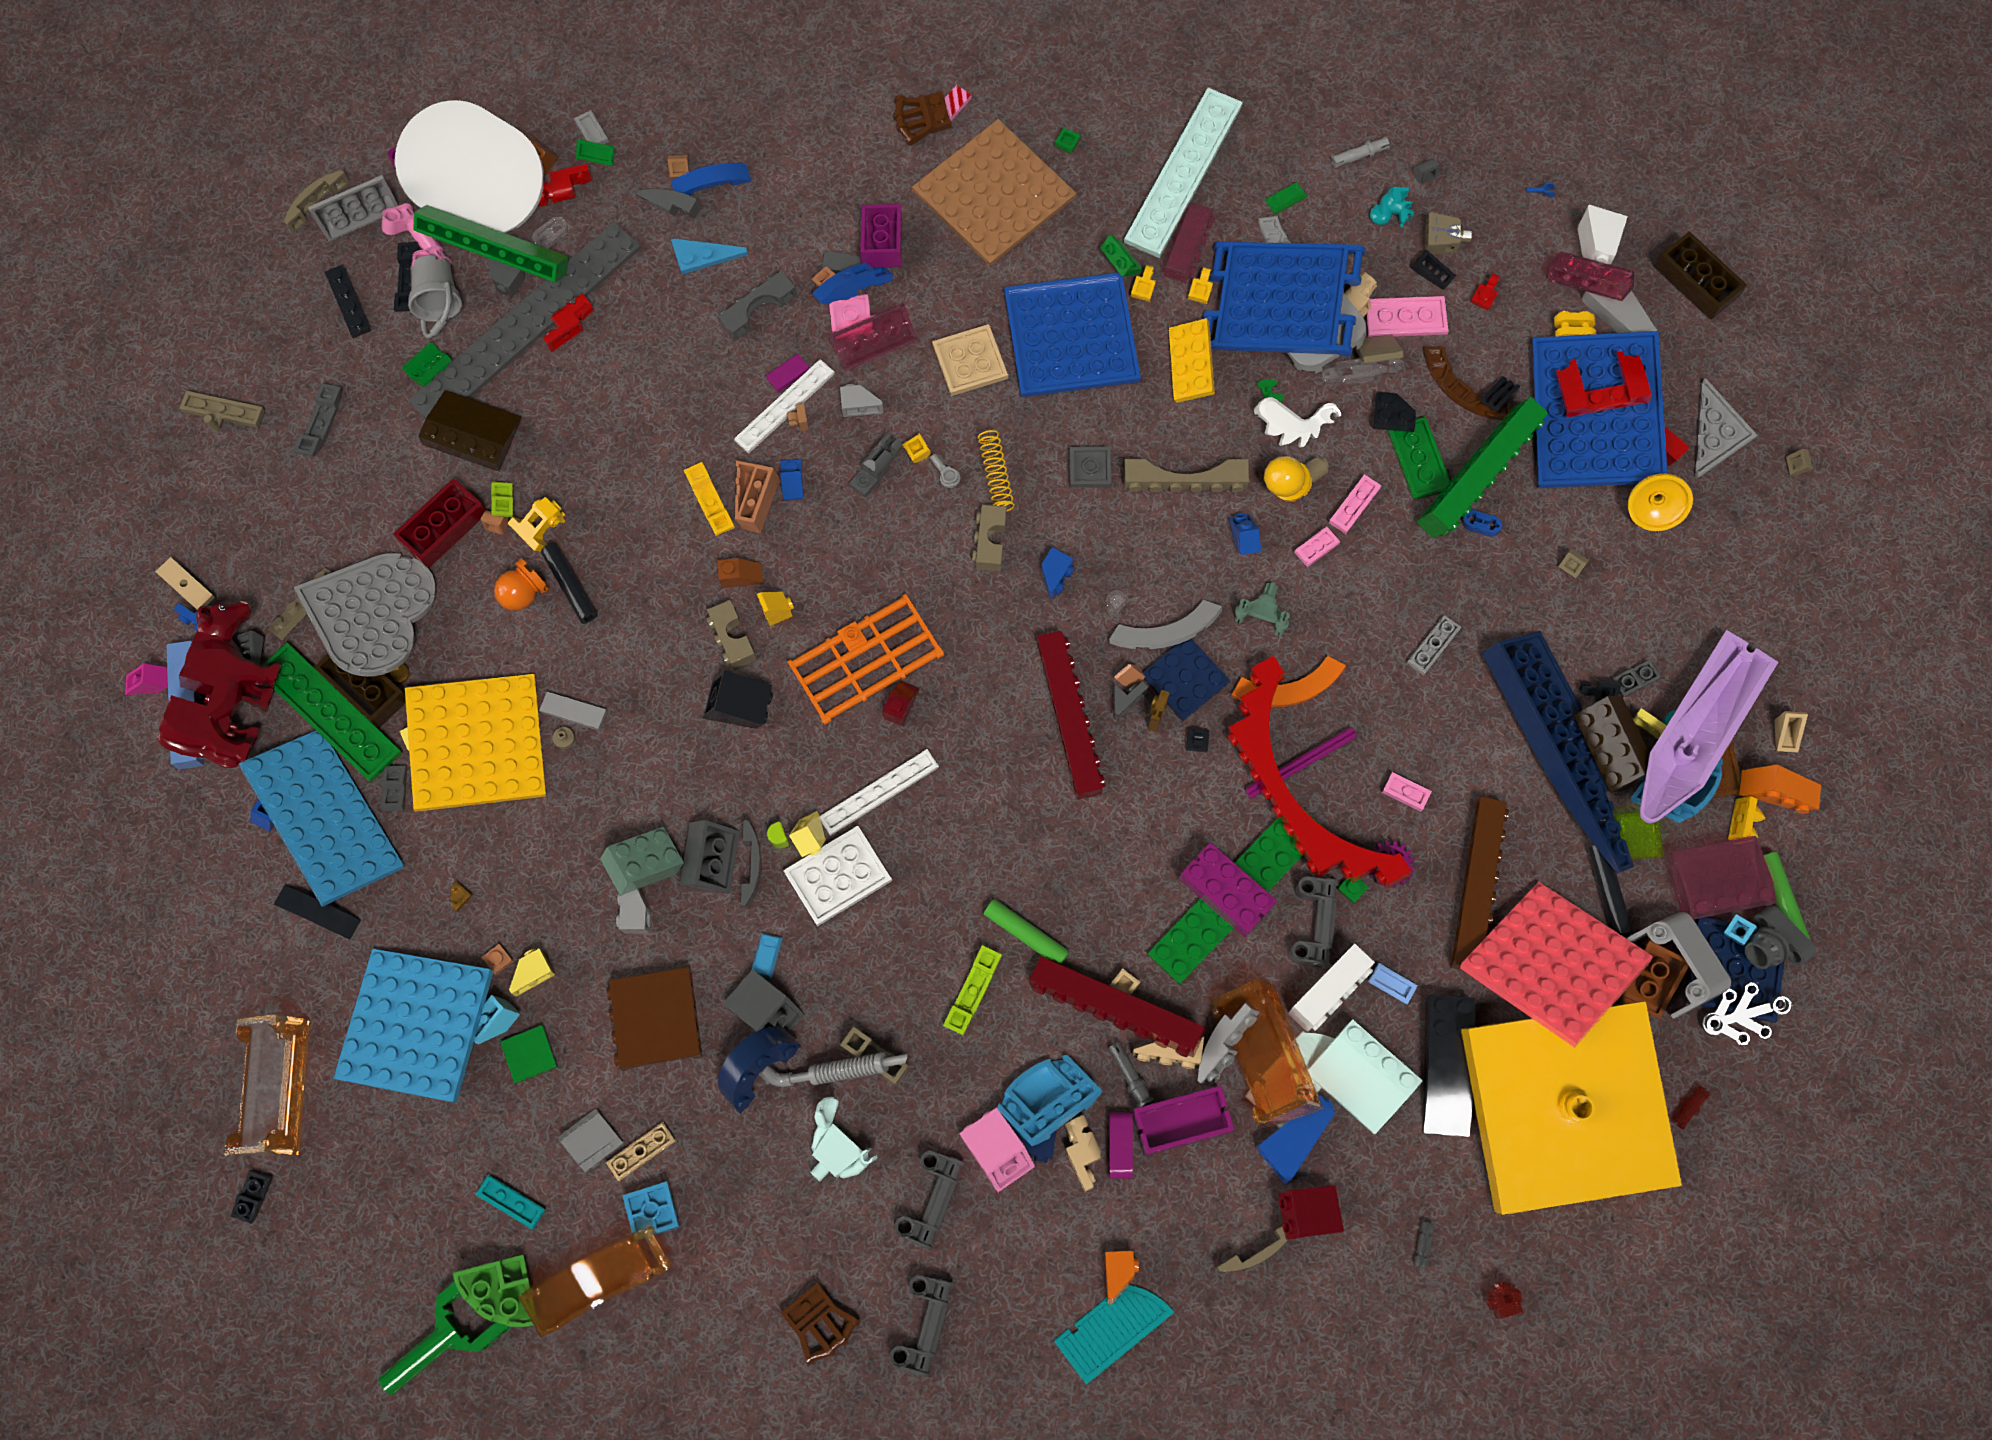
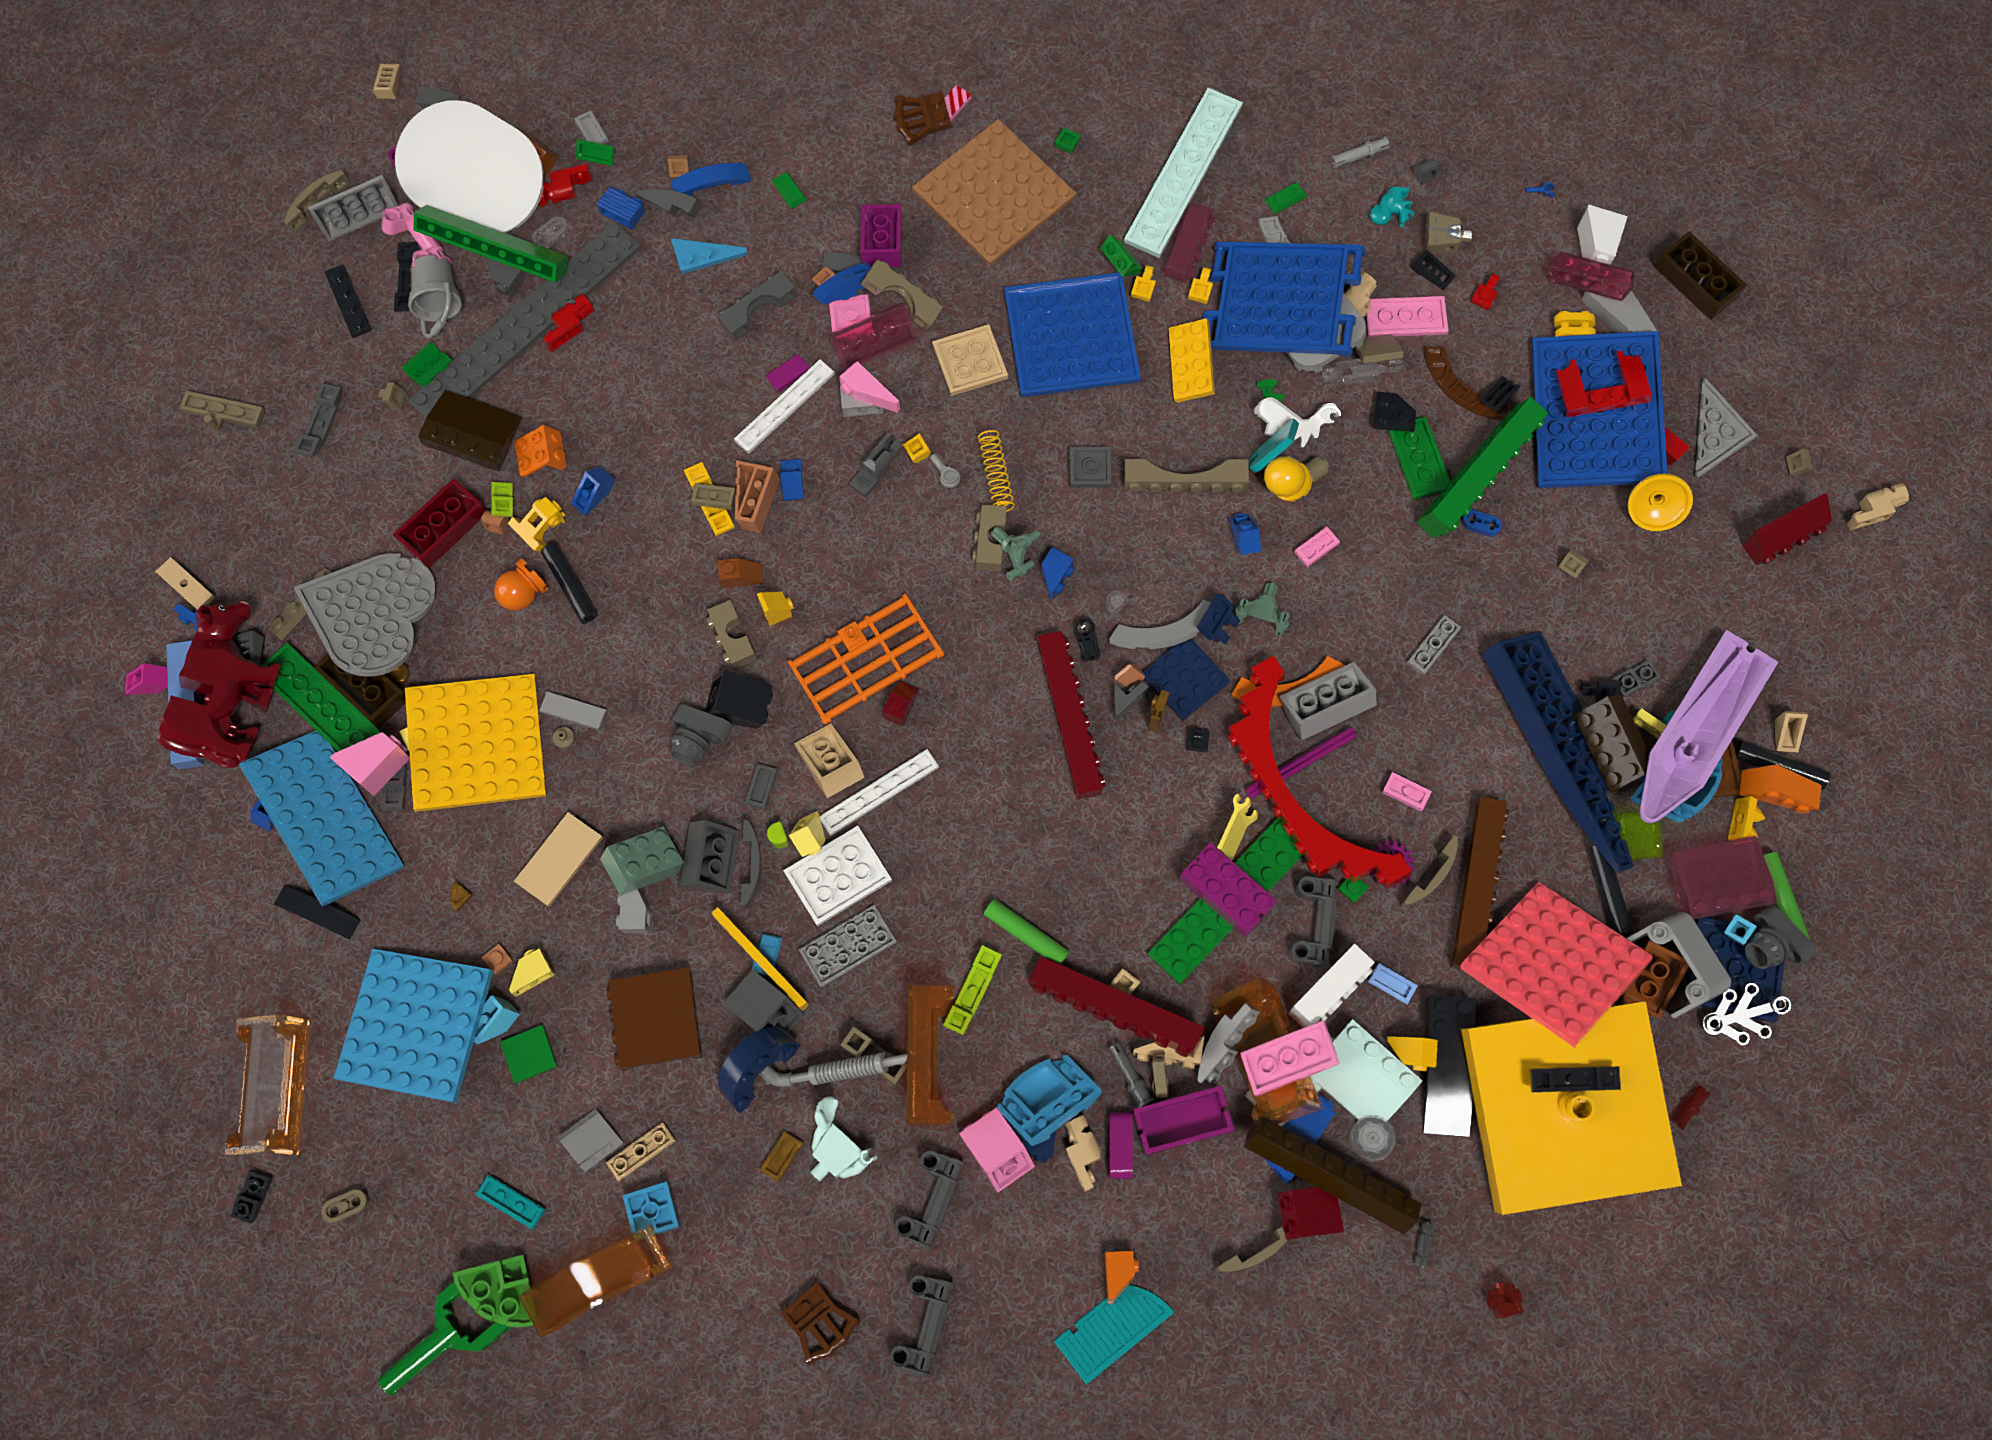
(346, 1206): none -> dark tan plate
(373, 761): none -> bright pink slope
(391, 91): none -> tan slope
(392, 395): none -> dark tan tile
(428, 96): none -> dark grey slope
(540, 449): none -> orange bracket
(558, 859): none -> tan tile
(592, 489): none -> blue slope
(621, 208): none -> blue brick
(693, 732): none -> dark grey beam
(713, 496): none -> dark tan plate
(760, 959): none -> yellow tile
(761, 786): none -> dark grey tile
(781, 1156): none -> pearl gold tile
(789, 190): none -> green tile
(798, 417): medium nougat tile -> none
(829, 760): none -> tan slope
(847, 946): none -> light grey tile
(866, 388): none -> bright pink slope
(922, 307): none -> dark tan arch
(924, 1008): none -> clear orange windscreen
(1016, 548): none -> sand green axle
(1089, 643): none -> black piece
(1160, 1076): none -> dark tan piece
(1216, 615): none -> dark blue plate
(1236, 827): none -> light yellow flag
(1273, 446): none -> teal tile
(1290, 1058): none -> bright pink tile
(1328, 700): none -> light grey slope
(1332, 1175): none -> dark brown brick
(1355, 504): bright pink plate -> none
(1372, 1138): none -> clear tile
(1415, 1051): none -> yellow slope
(1448, 855): none -> dark tan slope
(1575, 1079): none -> black slope
(1762, 757): none -> black piece
(1789, 530): none -> dark red slope
(1879, 506): none -> tan plate

